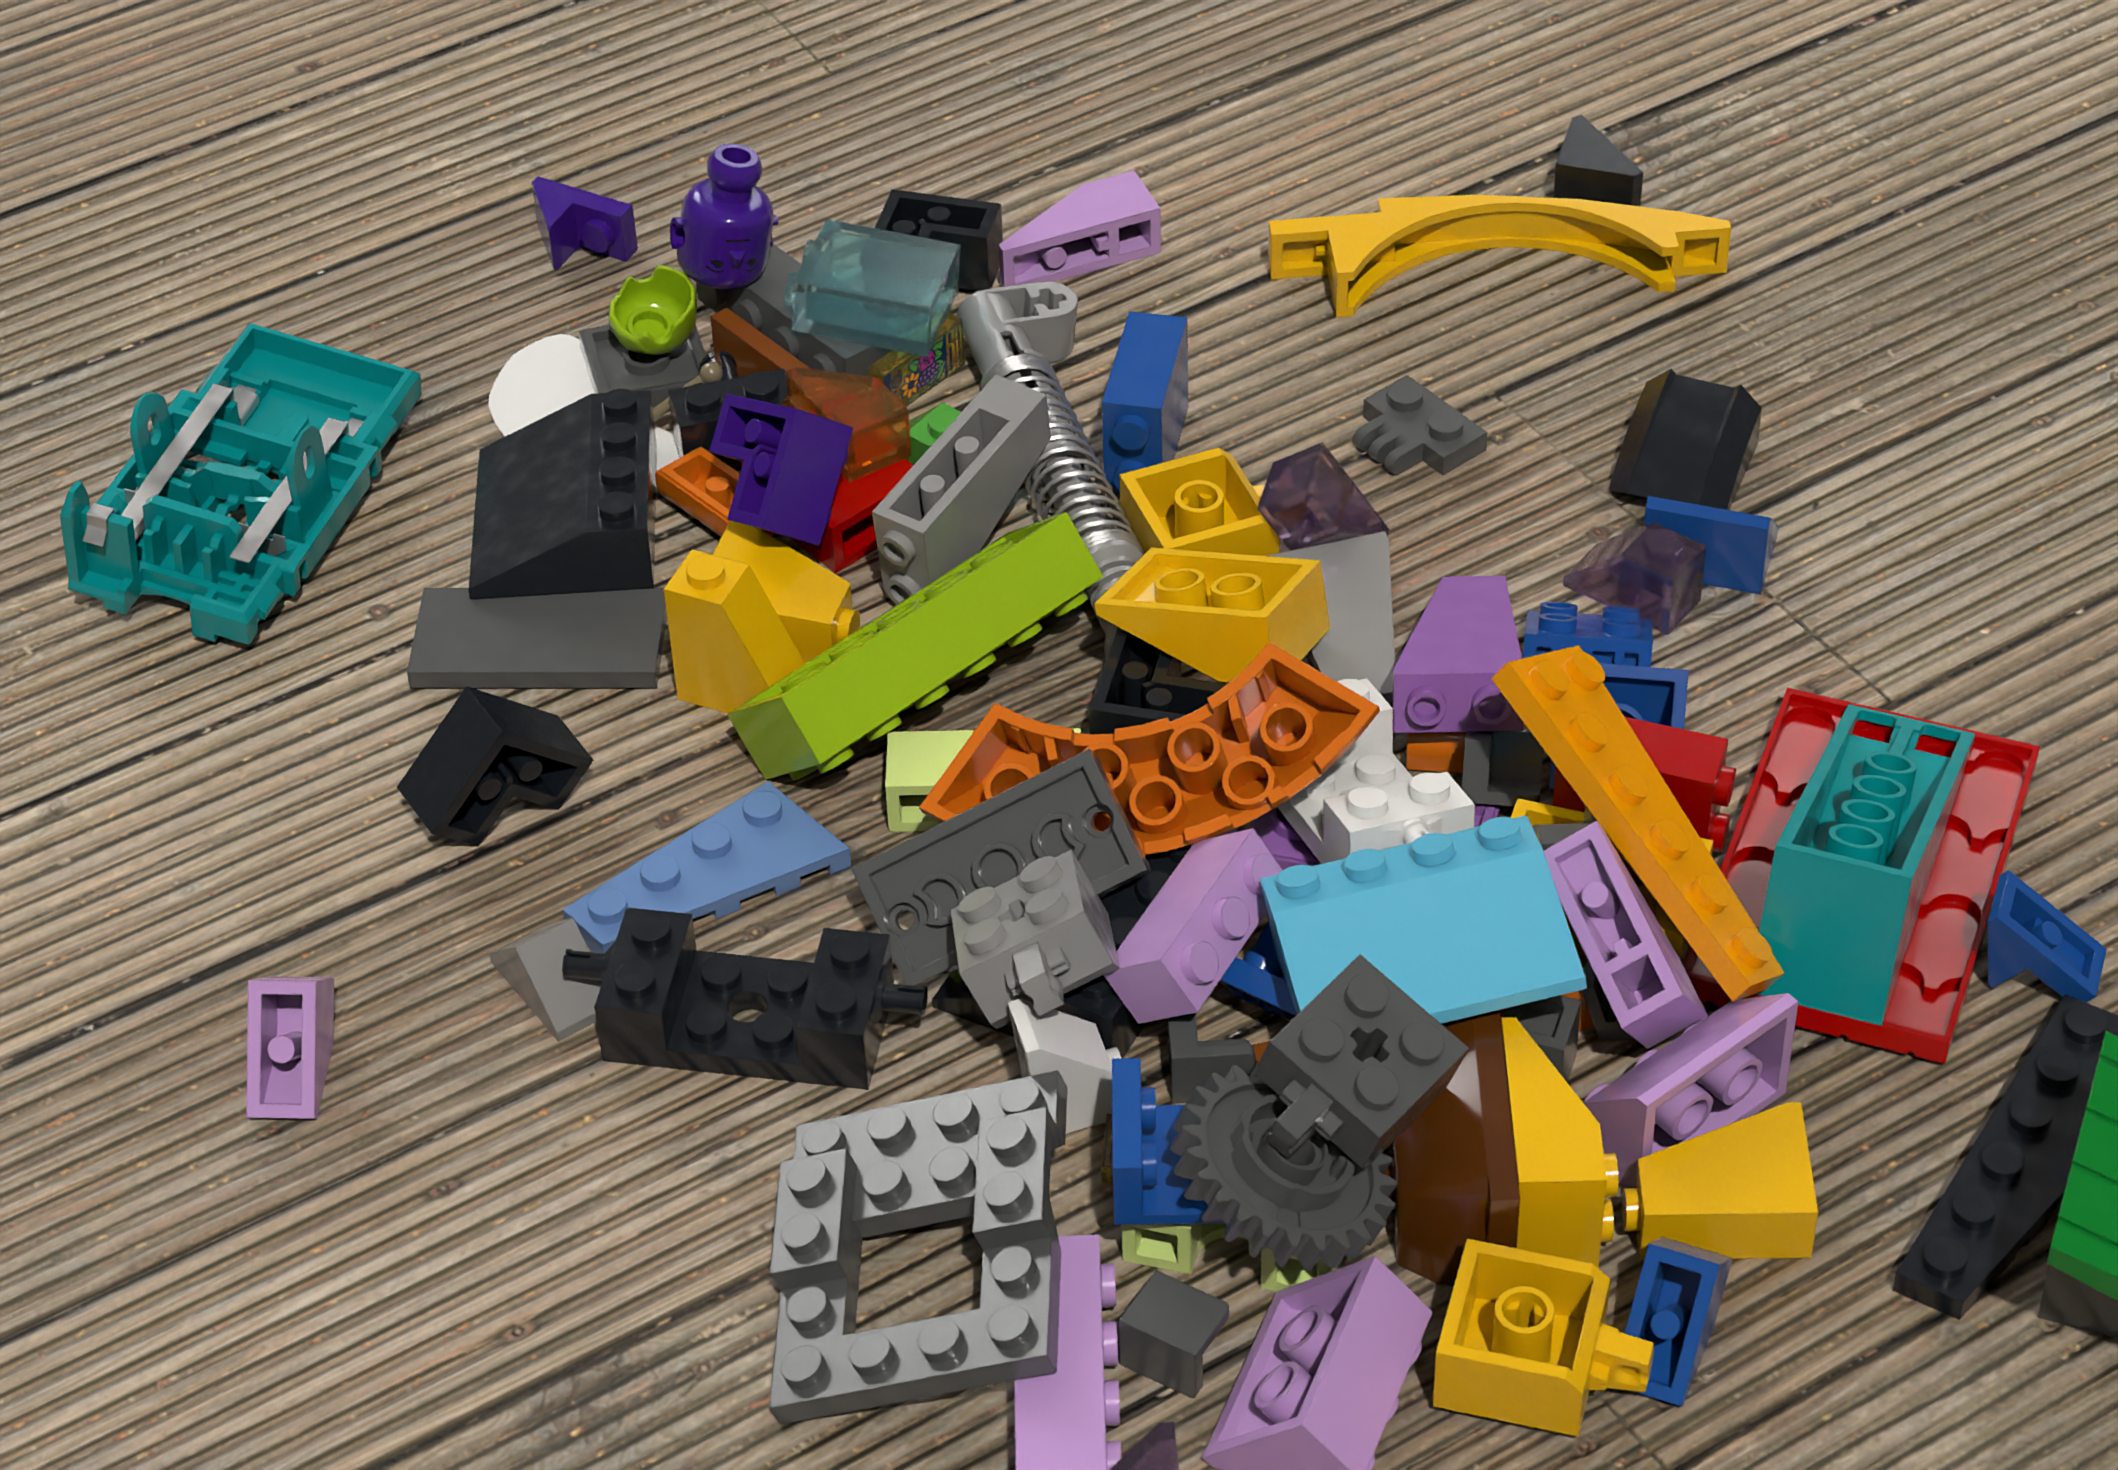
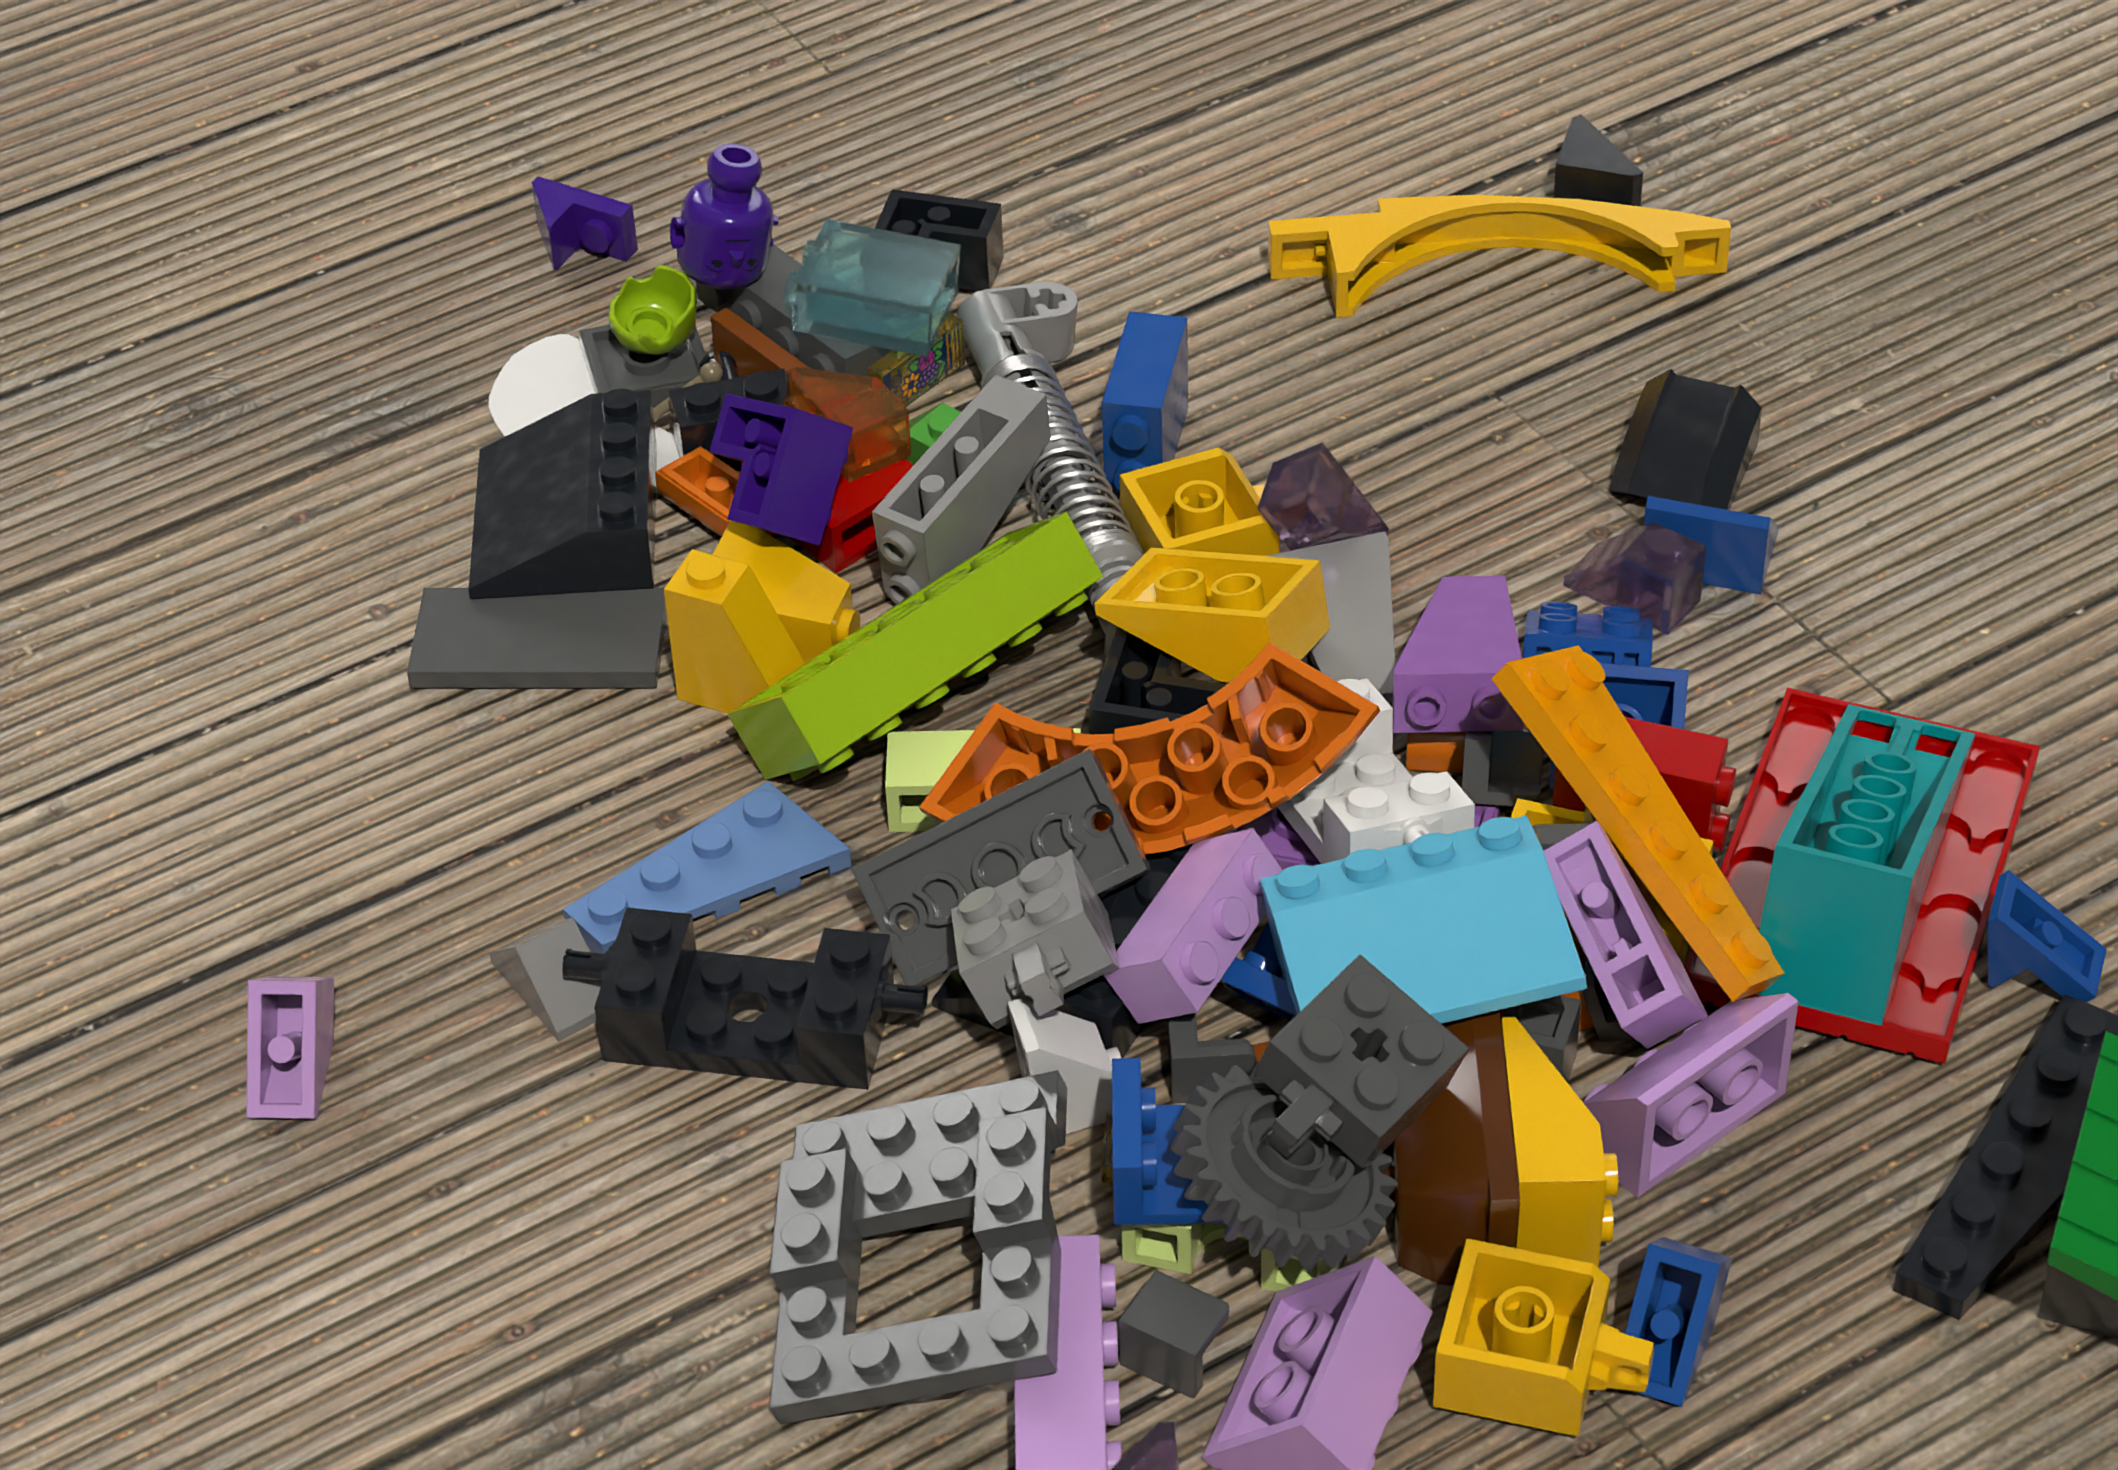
(267, 406): teal piece -> none
(484, 758): black brick -> none
(1084, 232): lavender slope -> none
(1416, 426): dark grey hinge -> none
(1730, 1190): yellow slope -> none

